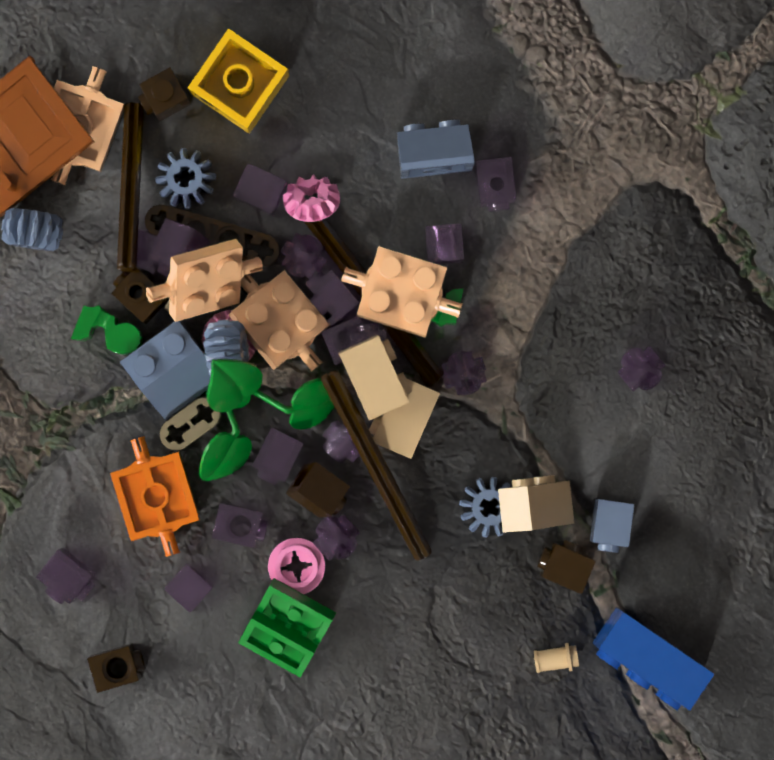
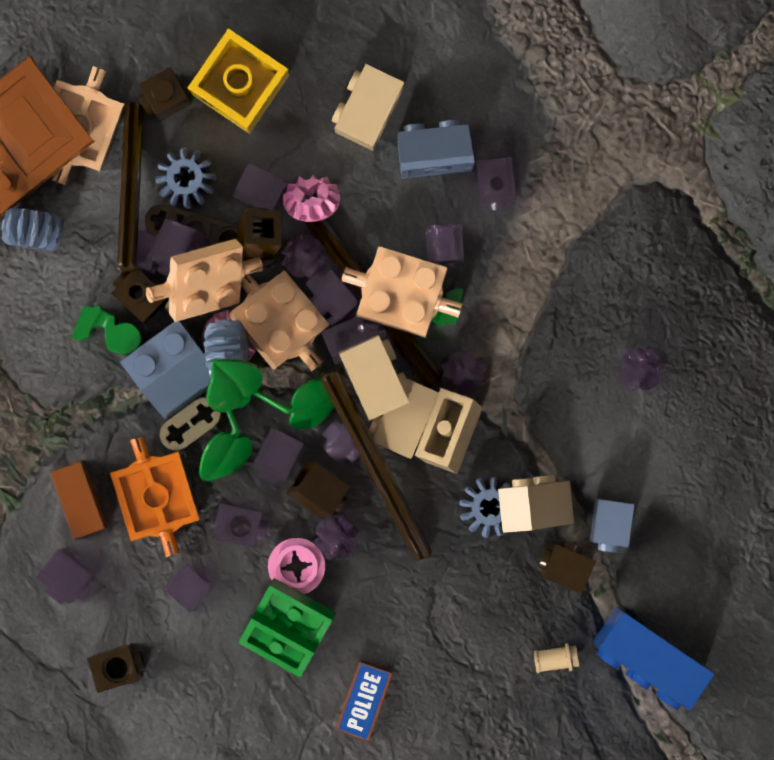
(79, 499): none -> dark orange panel
(260, 232): none -> dark brown brick
(363, 700): none -> tile
(368, 106): none -> tan brick
(448, 431): none -> tan brick

